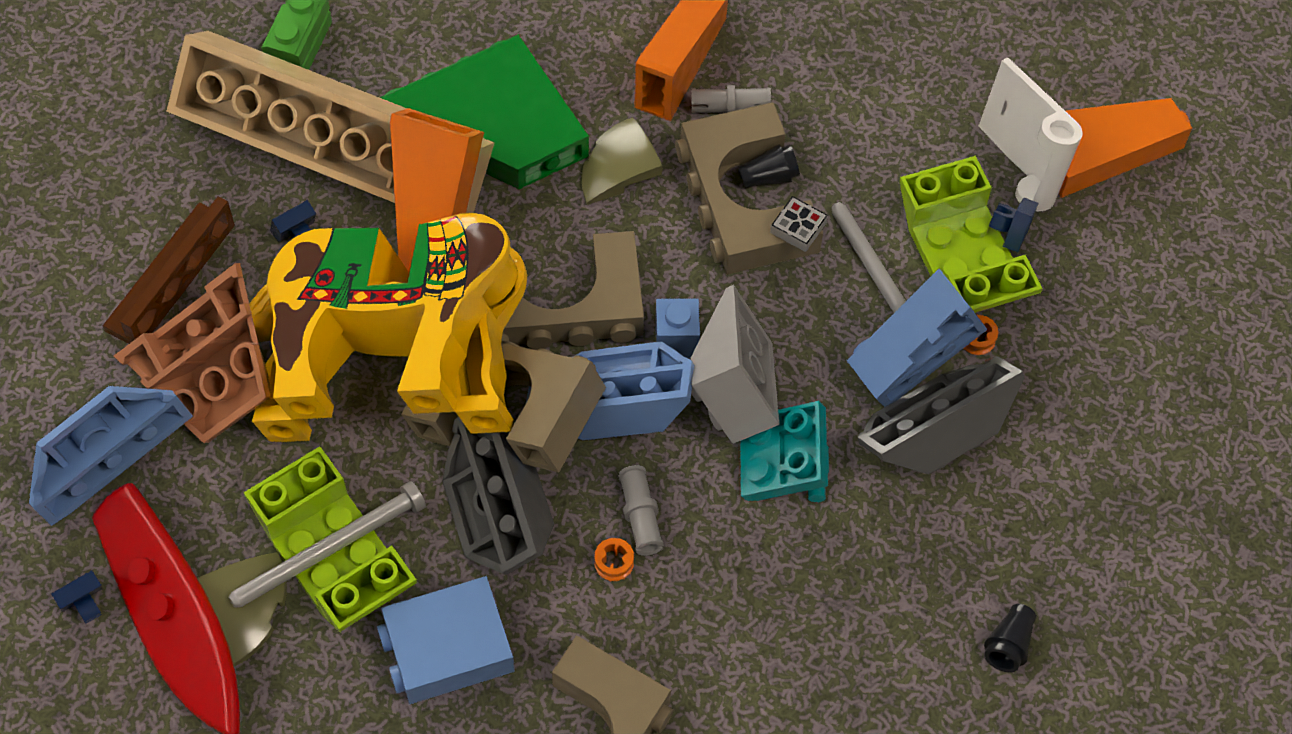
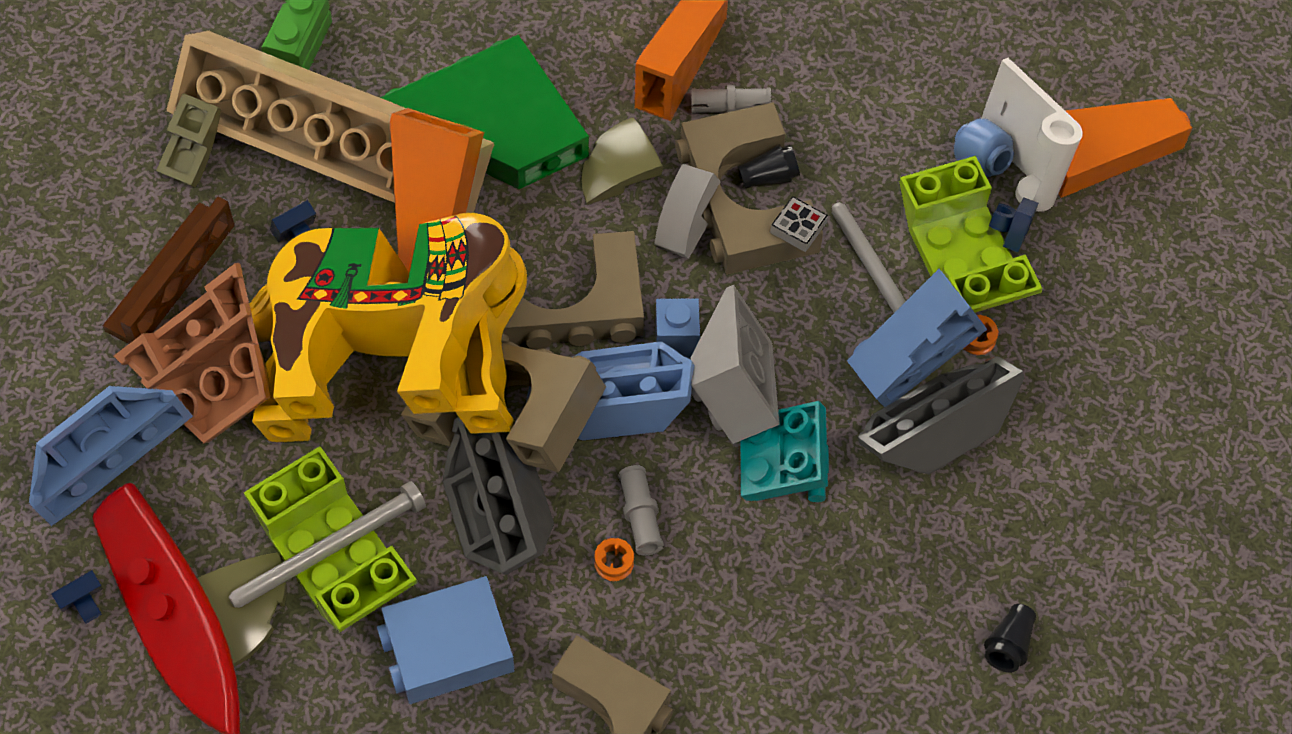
(191, 141): none -> olive slope
(681, 218): none -> light grey slope
(986, 142): none -> medium blue head

